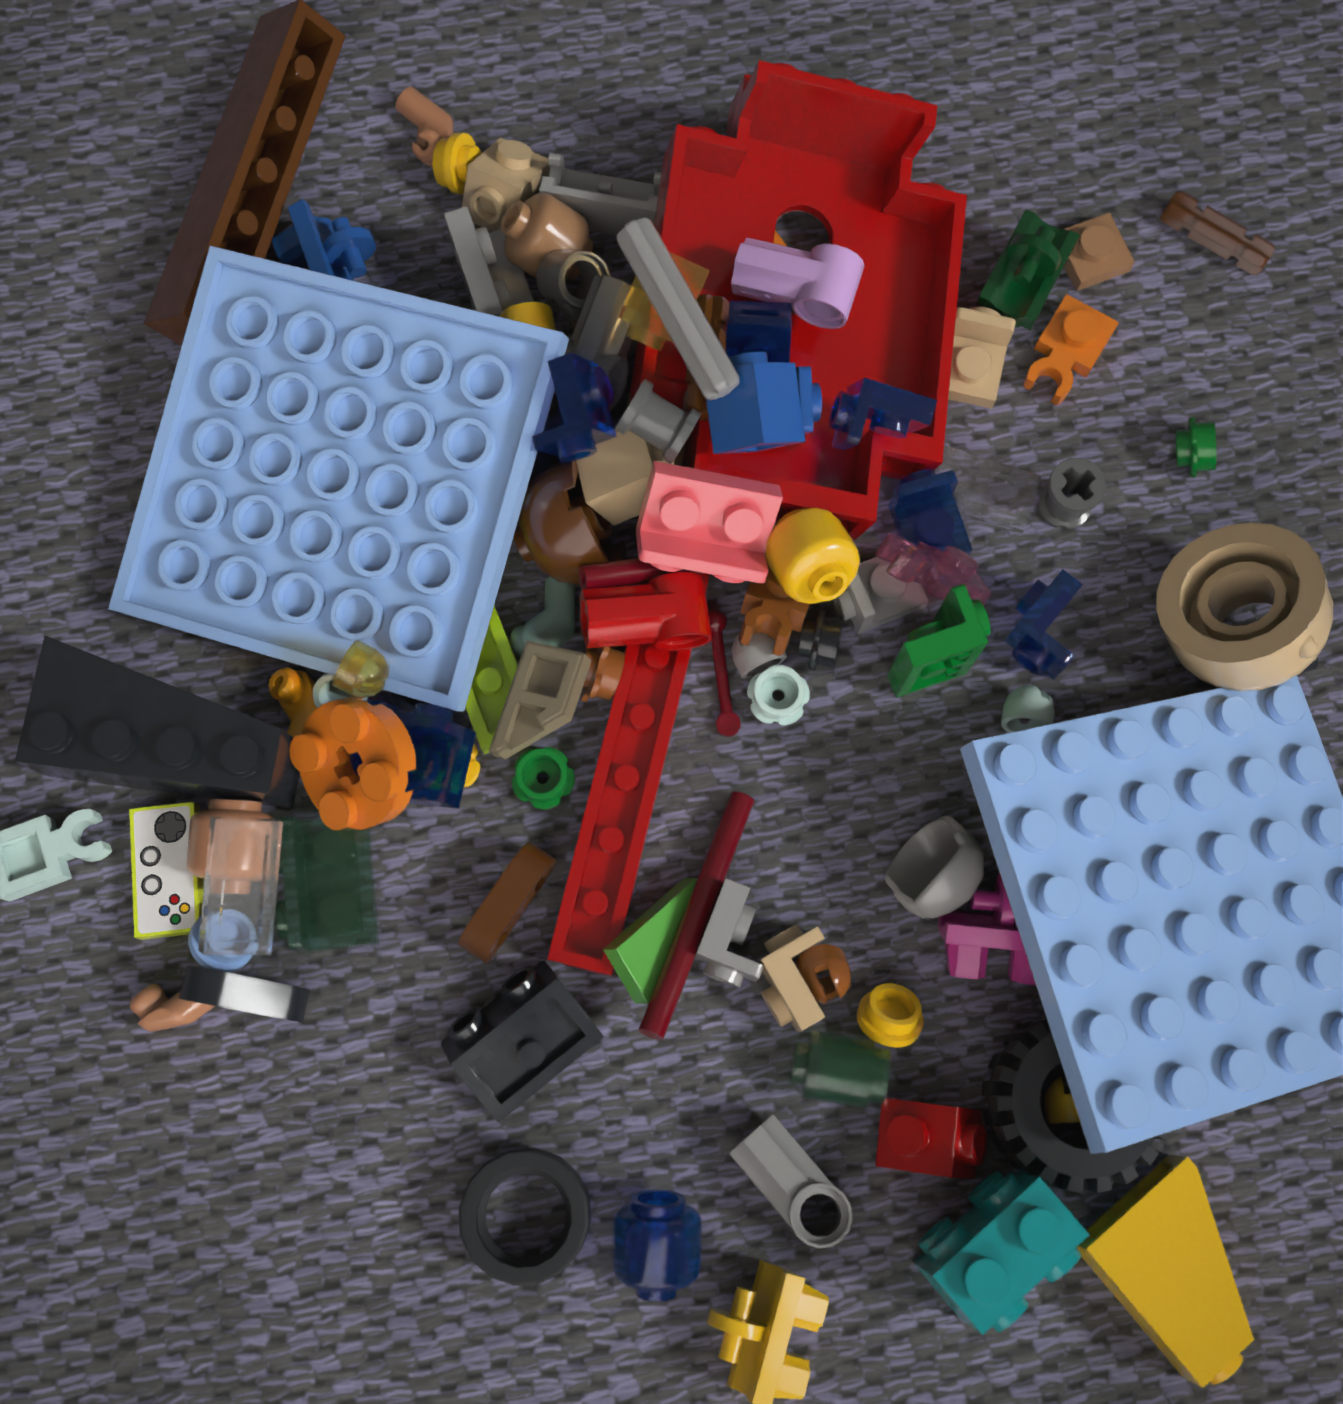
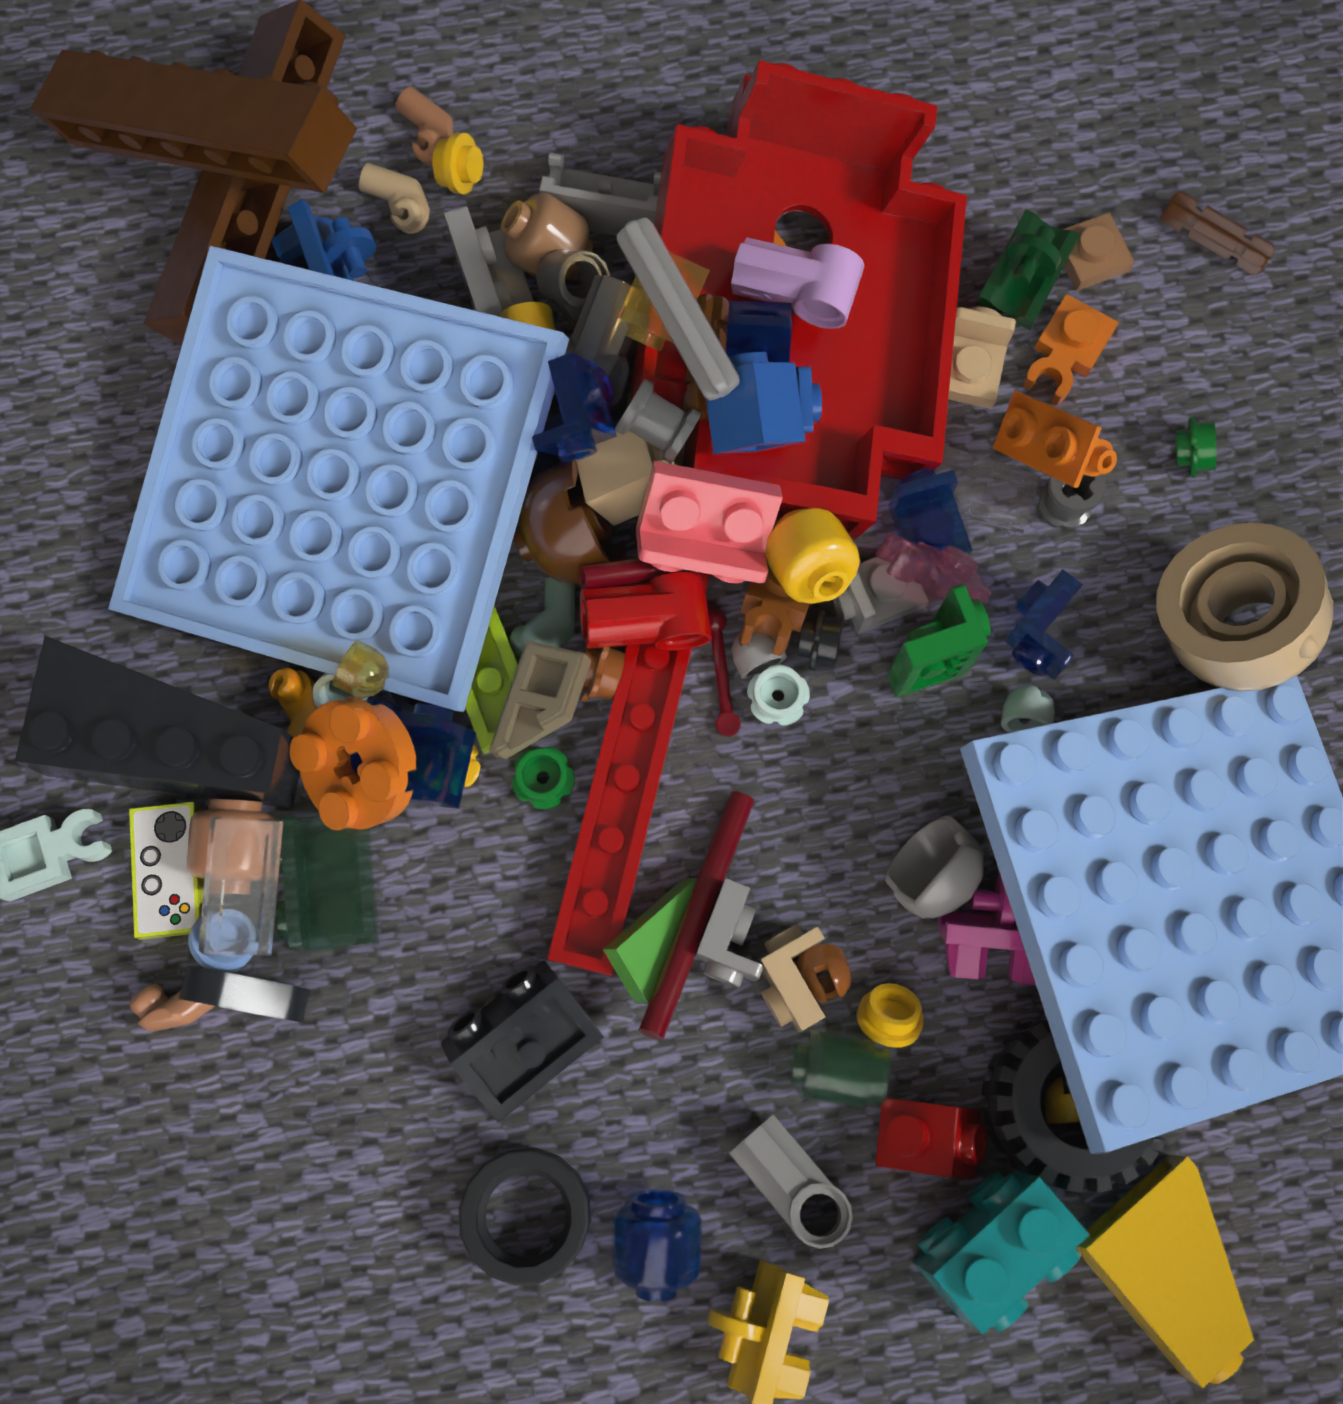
(197, 118): none -> reddish brown brick
(403, 194): none -> tan arm
(499, 178): tan bracket -> none
(507, 902): reddish brown beam -> none
(888, 407): clear blue bracket -> none
(1053, 441): none -> orange hinge

